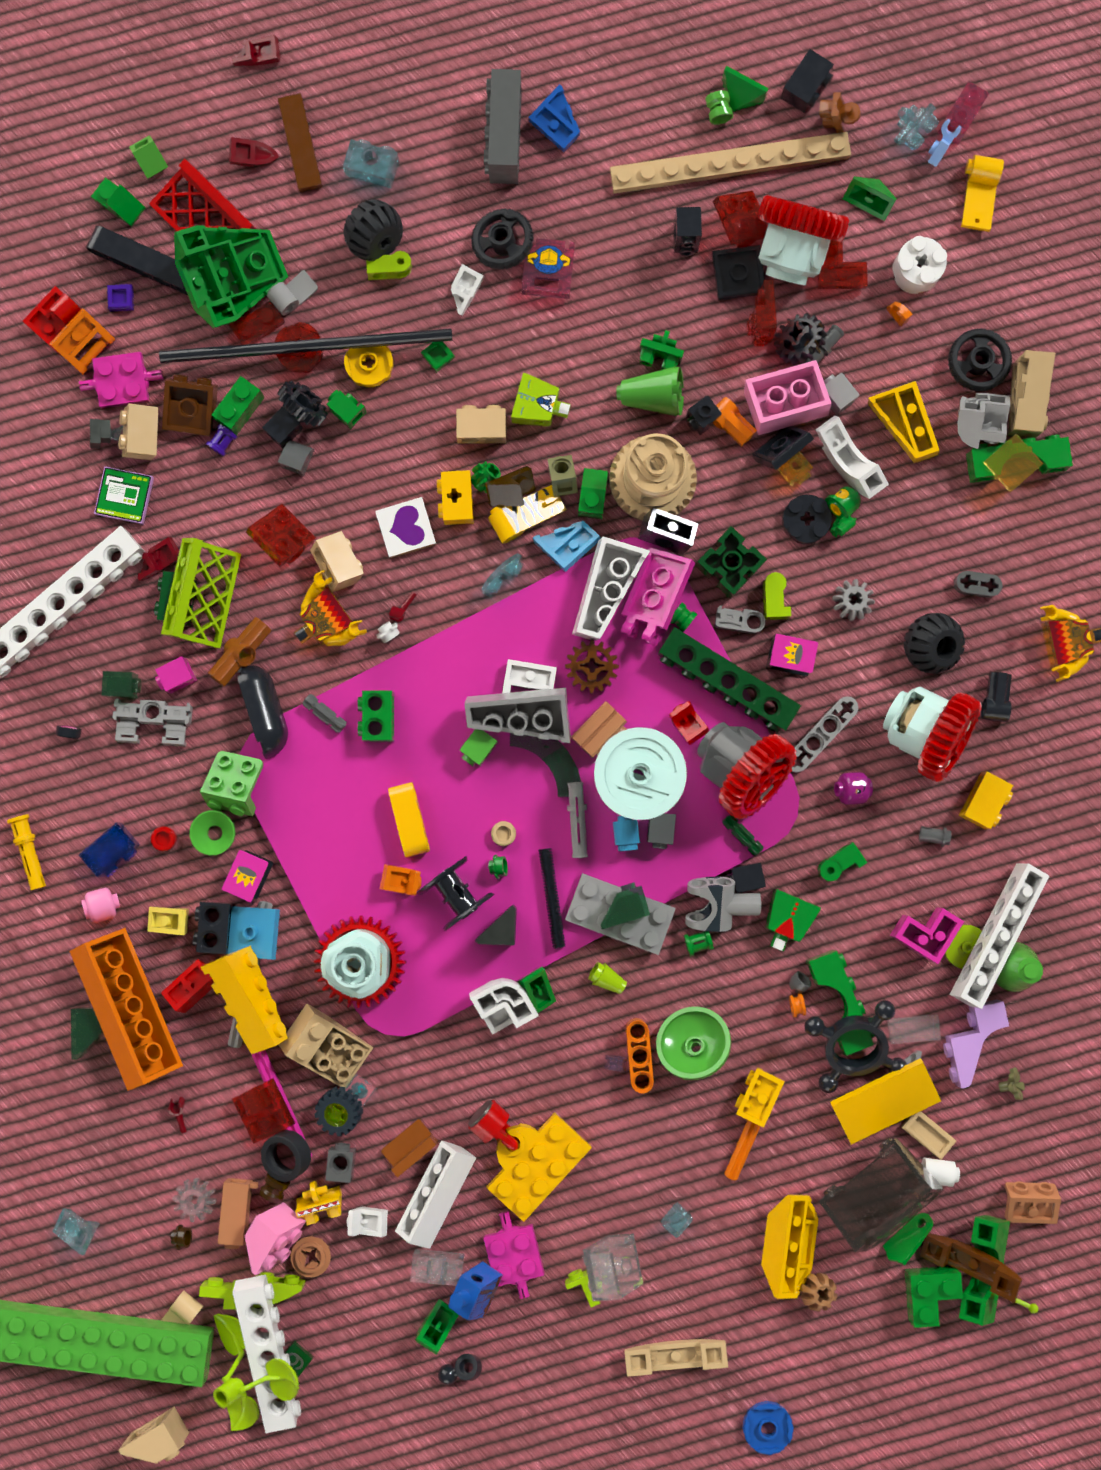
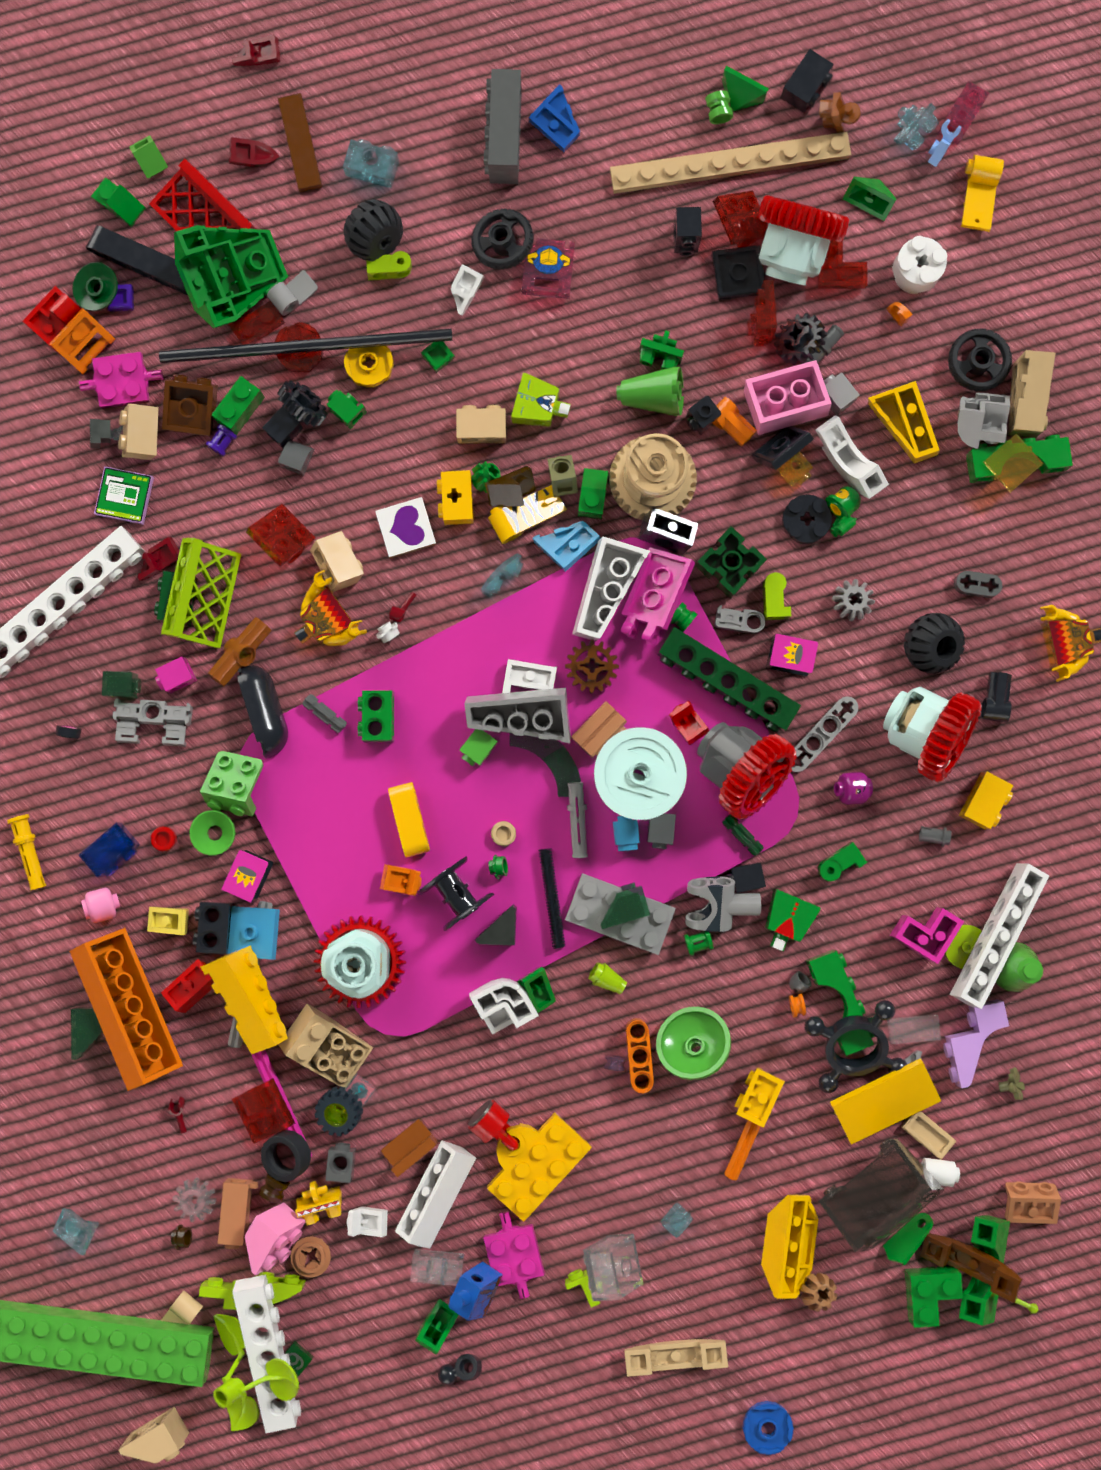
(86, 285): none -> dark green dish

